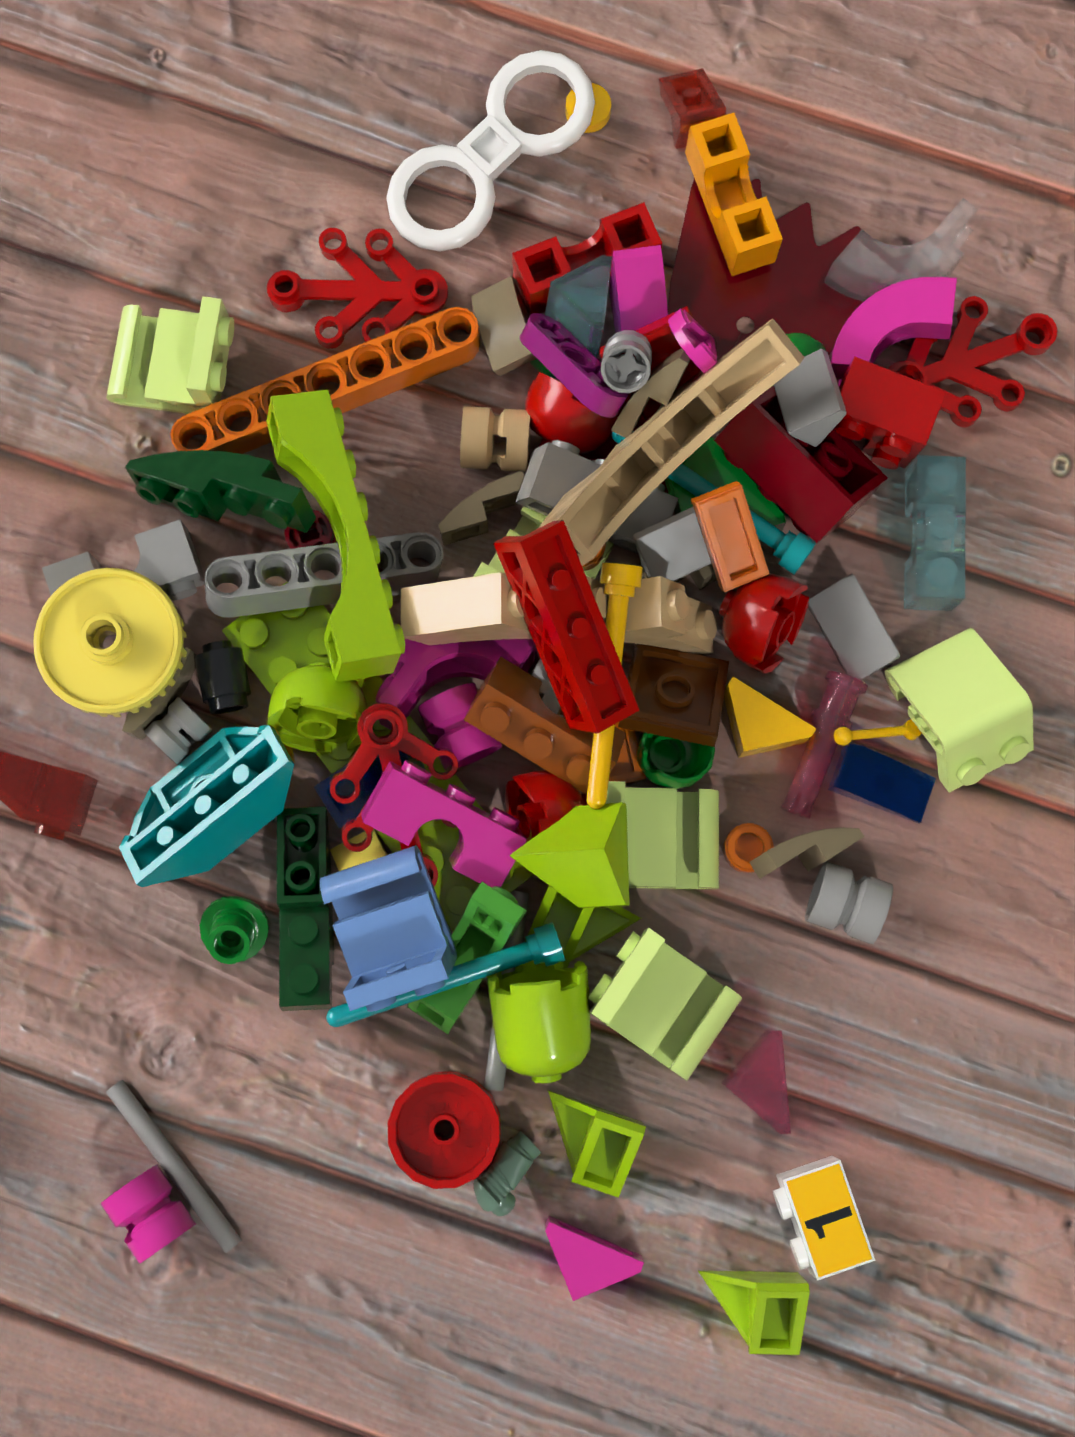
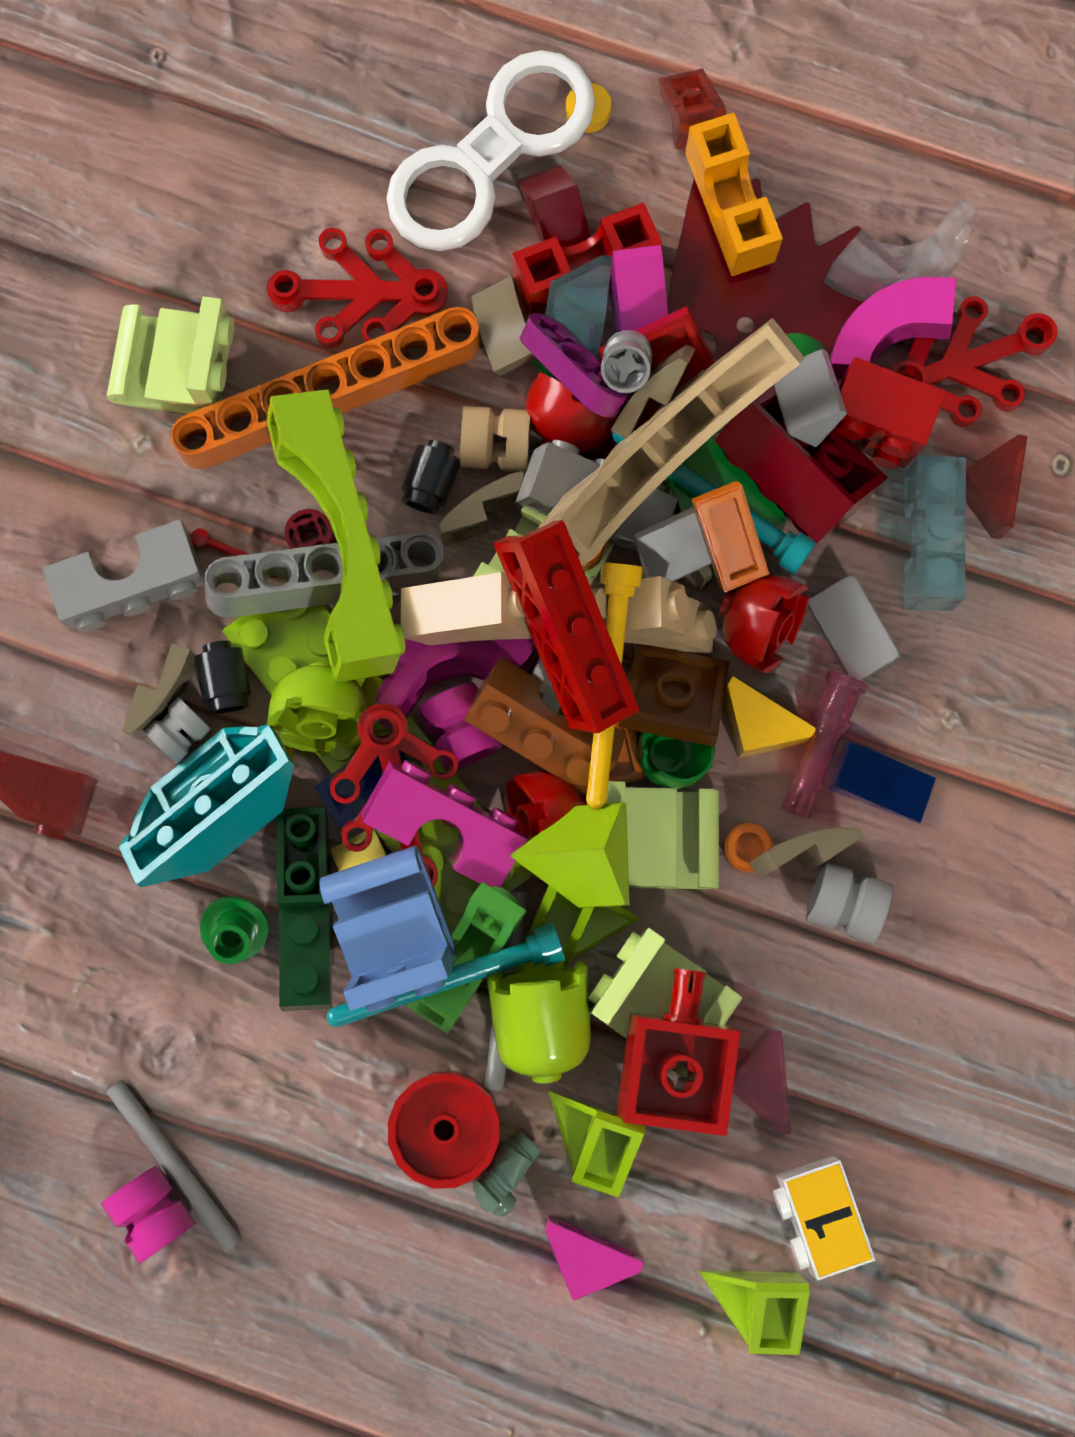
(131, 669): light yellow wheel -> none
(202, 539): none -> red hinge
(217, 480): dark green slope -> none
(430, 477): none -> black brick
(555, 206): none -> dark red slope
(694, 340): dark pink tile -> none
(705, 1049): none -> red brick
(844, 735): yellow hinge -> none
(965, 707): yellowish green piece -> none
(995, 486): none -> clear red slope

